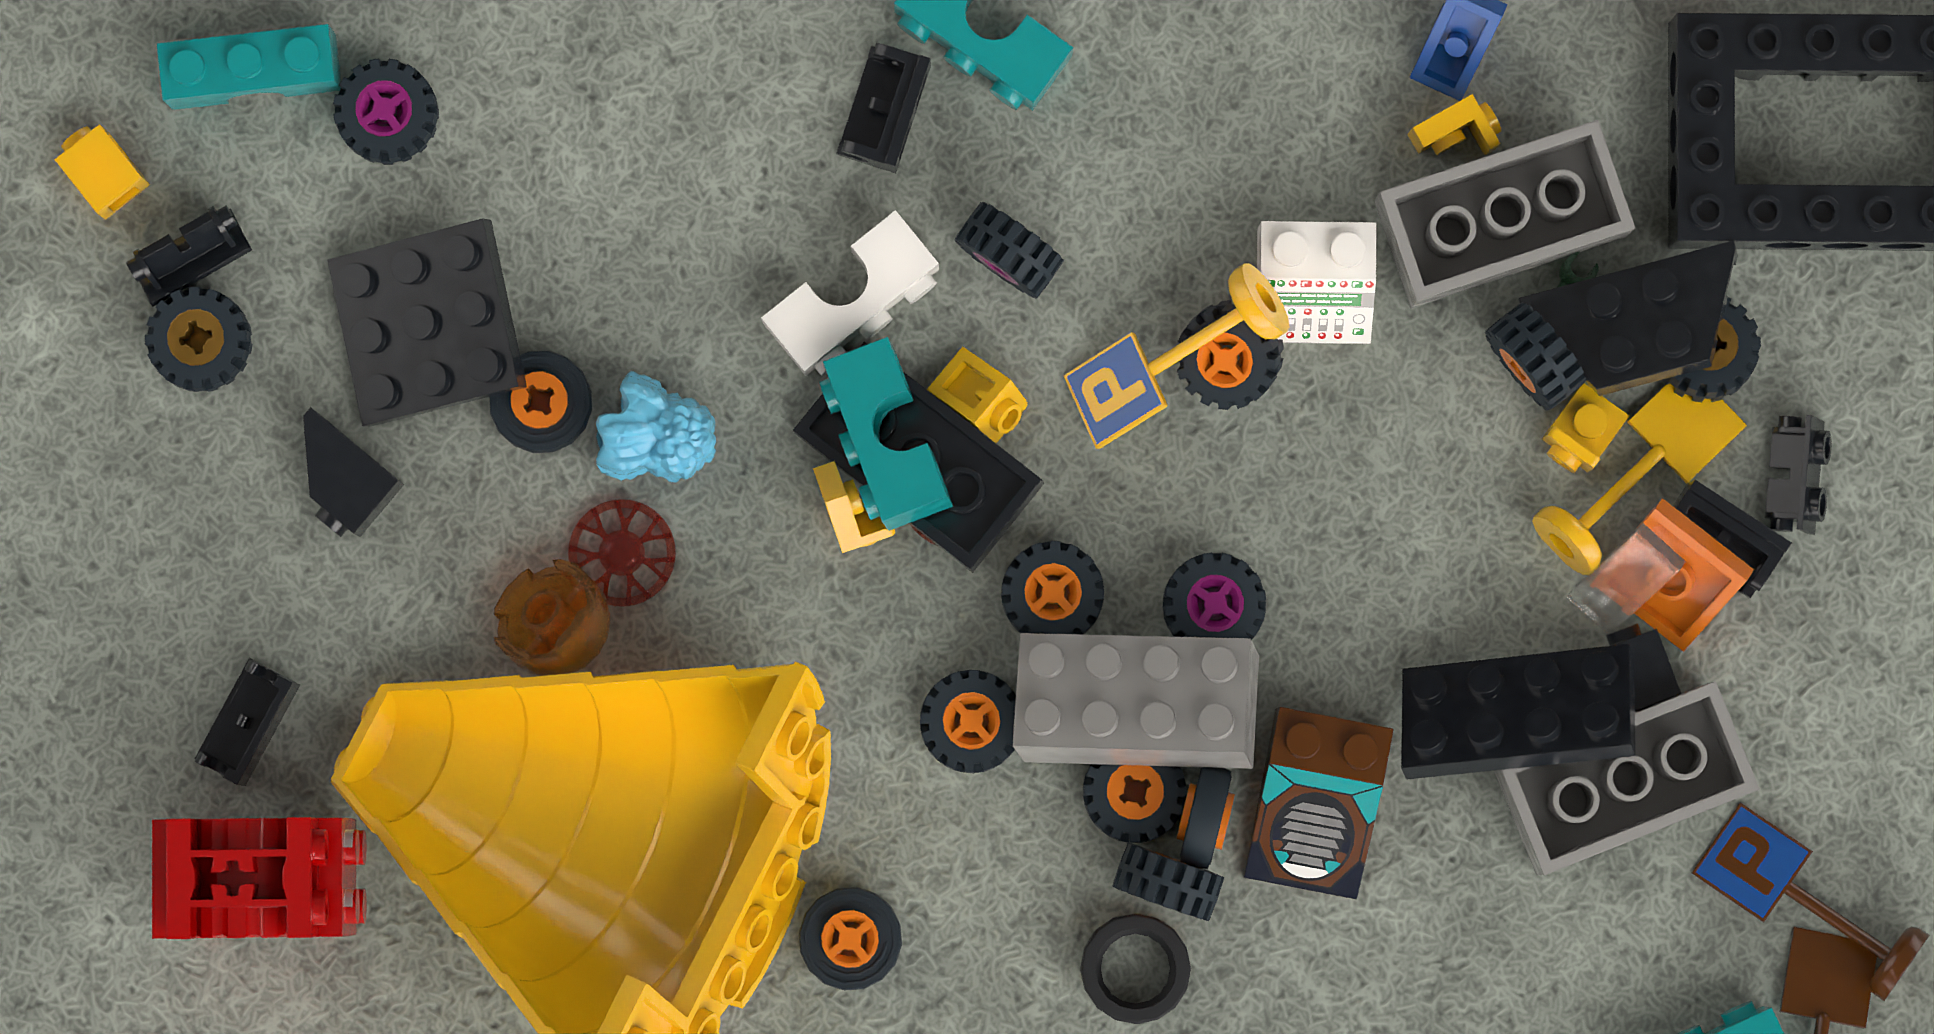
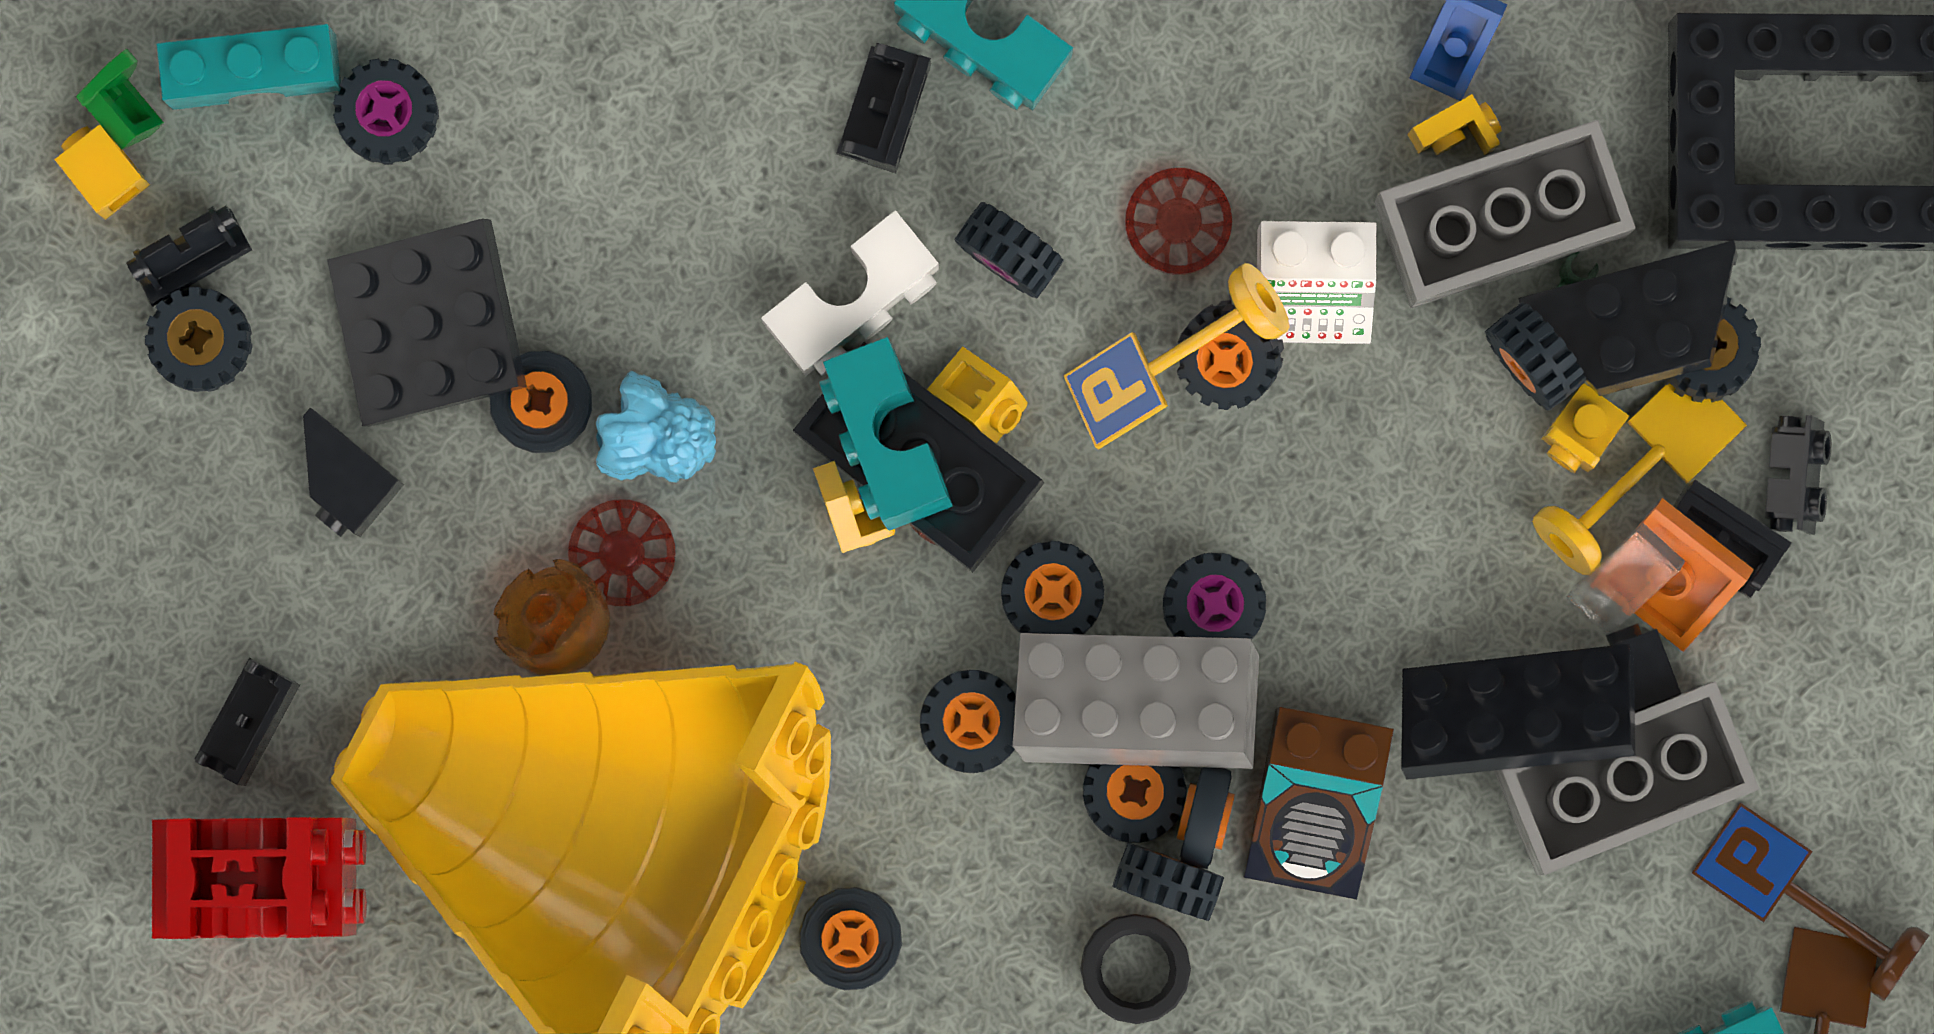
(118, 103): none -> green tile
(1178, 221): none -> clear red wheel

